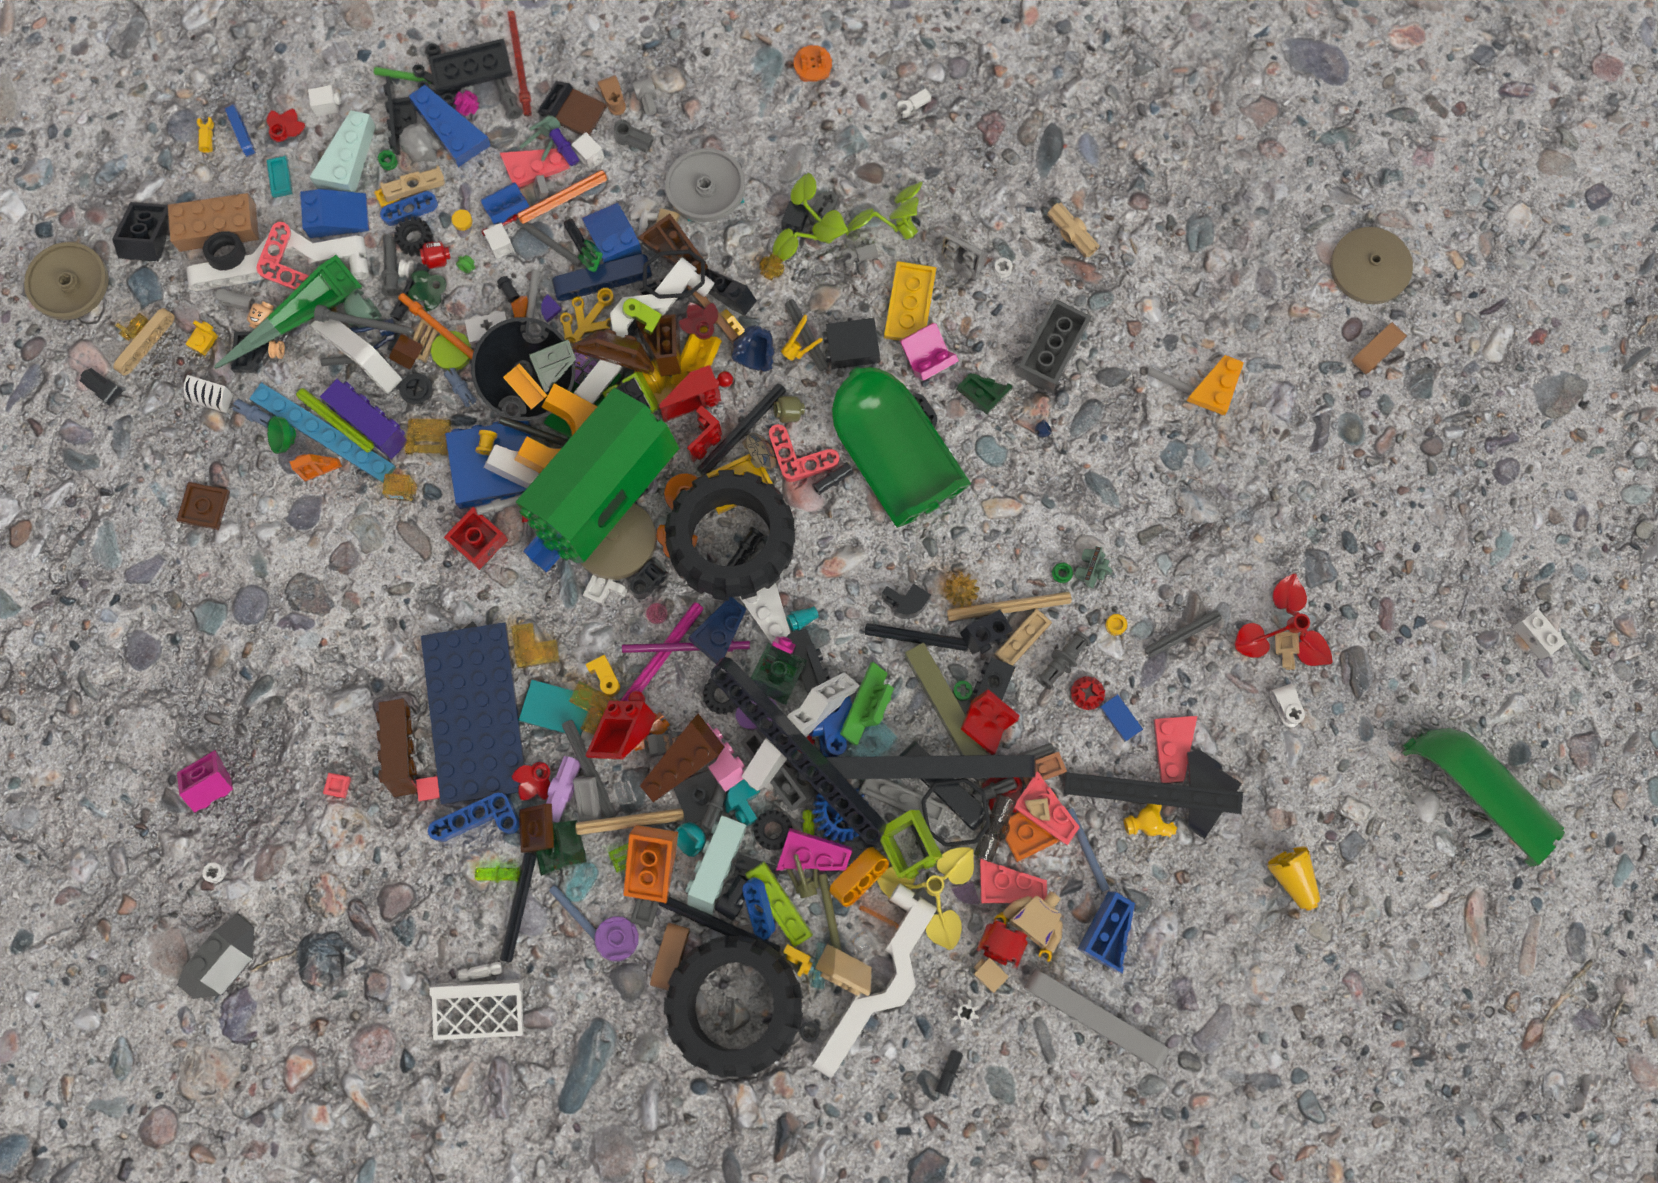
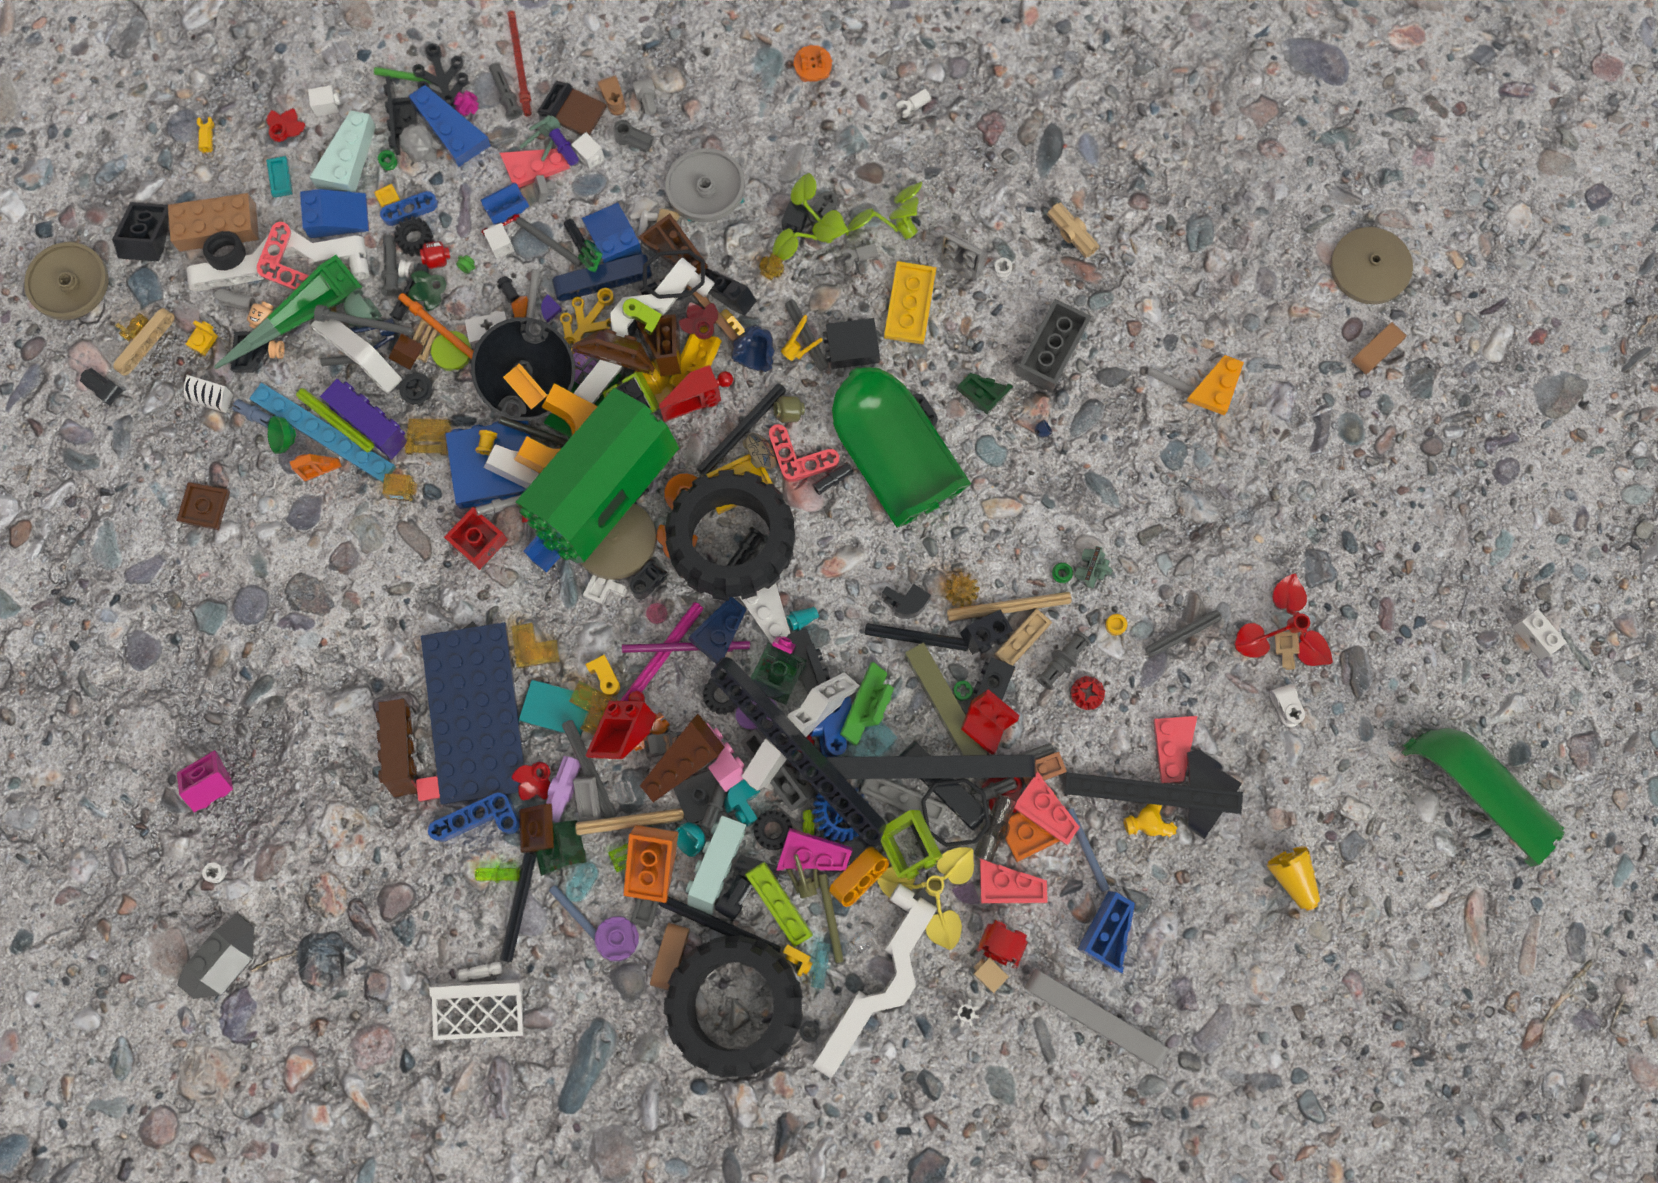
(240, 130): blue beam -> none
(337, 785): coral tile -> none
(399, 189): tan piece -> none
(460, 387): sand blue pin -> none
(462, 220): yellow tile -> none
(470, 66): black tile -> none
(552, 363): wing -> none
(562, 196): orange axle -> none
(710, 434): red bracket -> none
(762, 923): blue beam -> none
(845, 971): tan slope -> none
(873, 914): clear orange piece -> none
(927, 352): bracket -> none
(949, 1072): black axle -> none
(1037, 920): tan torso -> none
(1038, 808): tan tile -> none
(1121, 718): blue tile -> none

